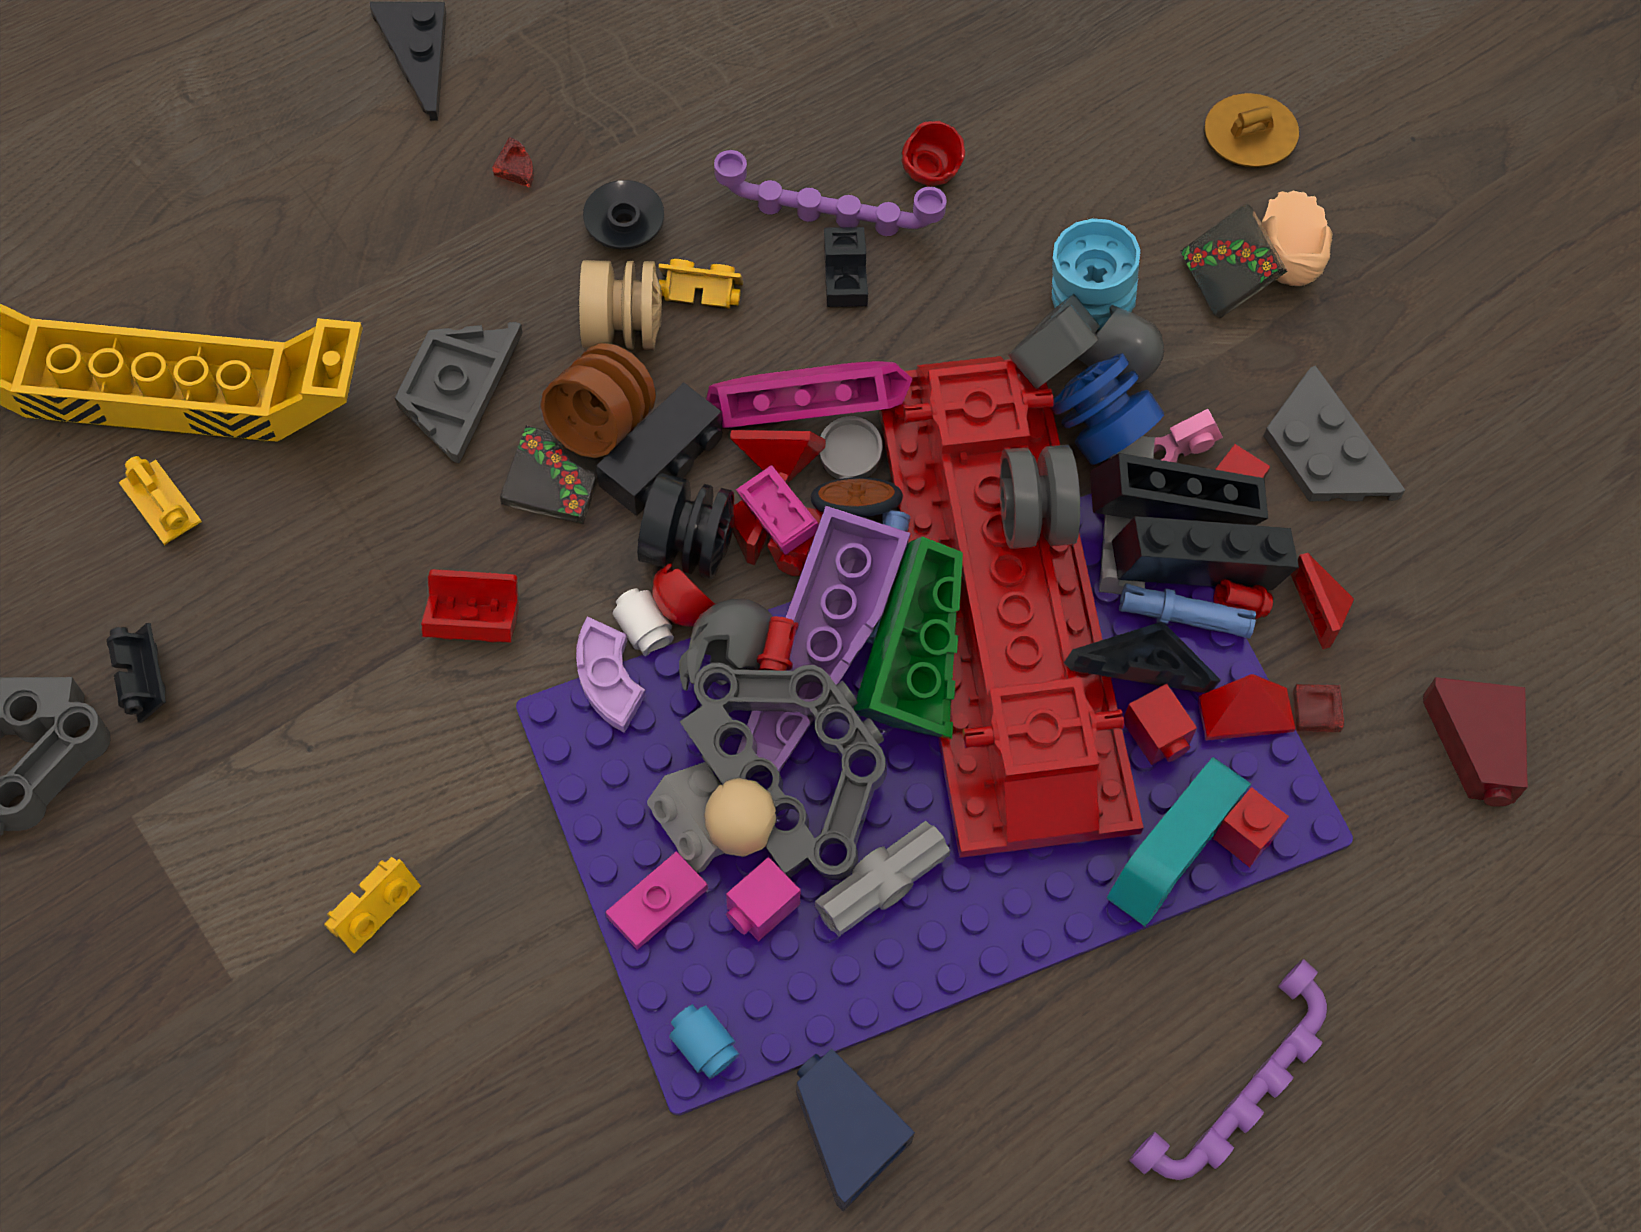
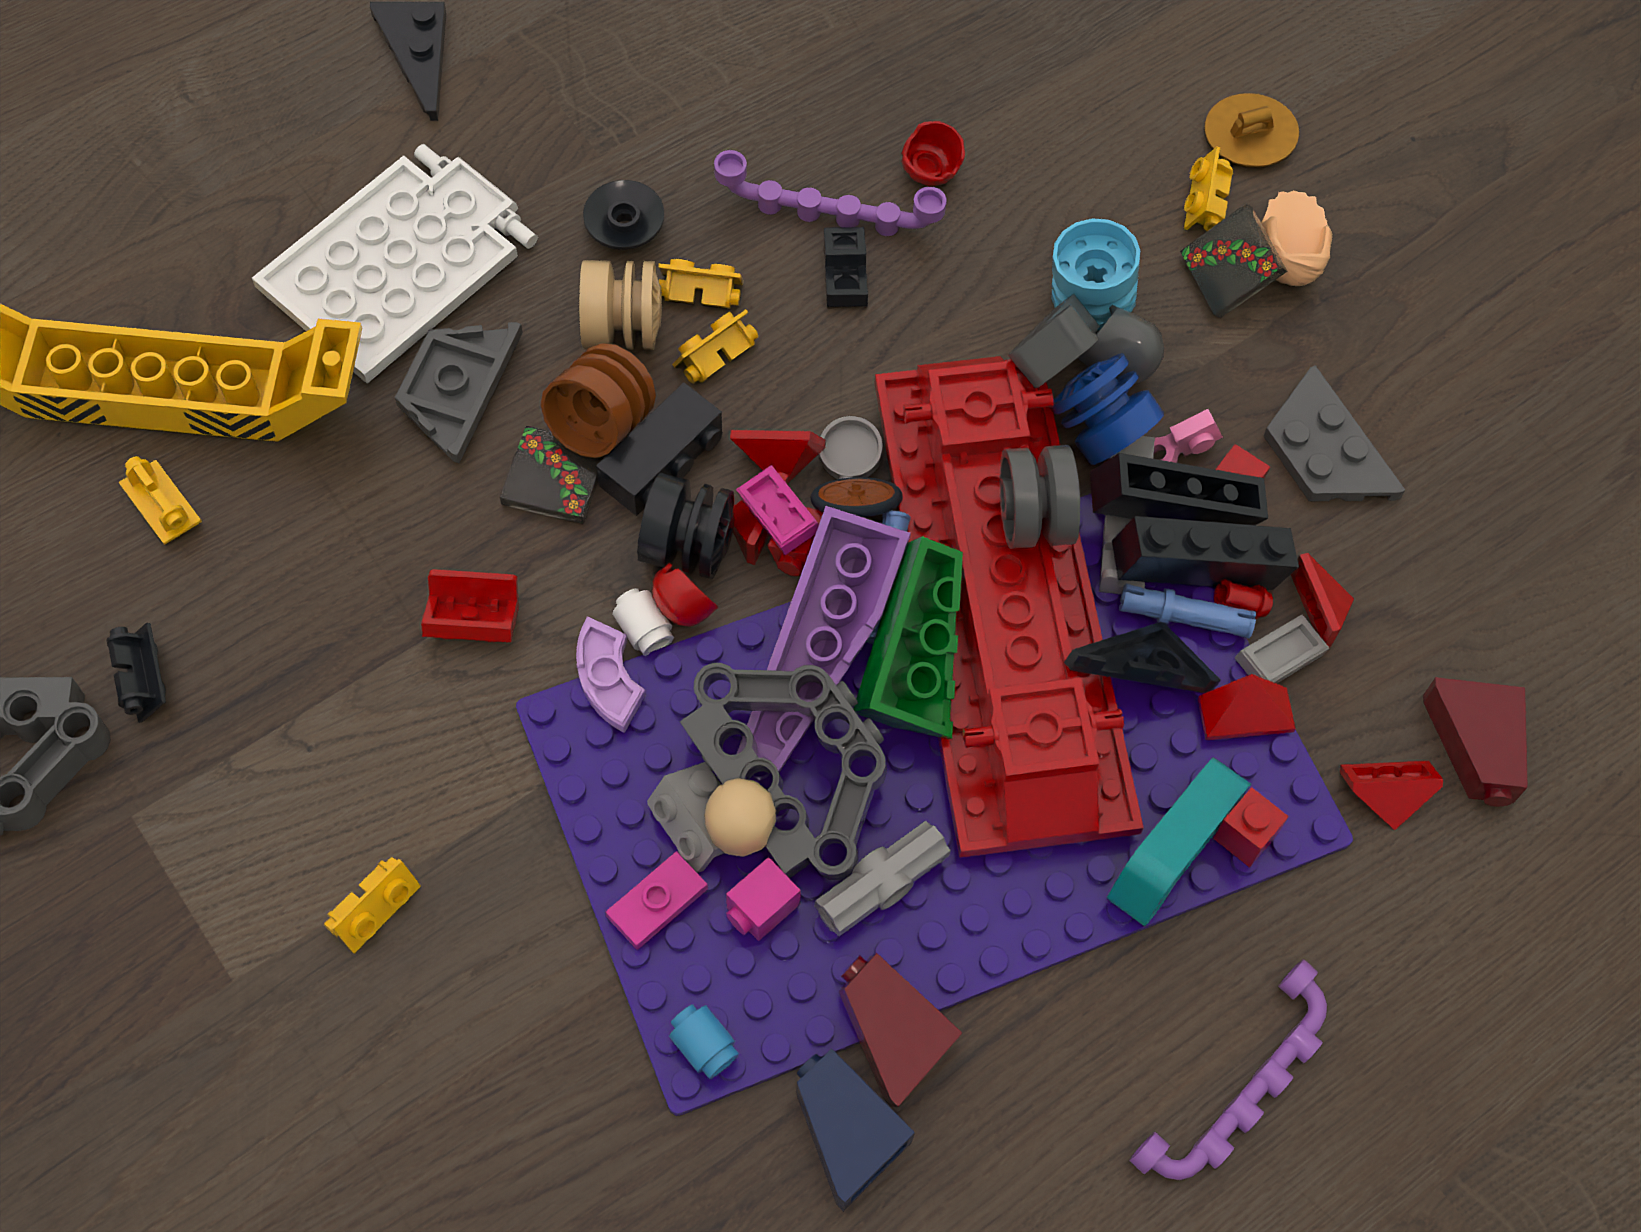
(398, 256): none -> white plate
(514, 164): clear red tile -> none
(702, 355): none -> yellow hinge
(728, 632): dark grey helmet -> none
(778, 645): red pin -> none
(809, 393): dark pink brick -> none
(894, 1026): none -> dark red slope
(1160, 725): red brick -> none
(1208, 178): none -> yellow hinge
(1283, 651): none -> light grey tile
(1318, 708): clear red tile -> none
(1393, 788): none -> red slope

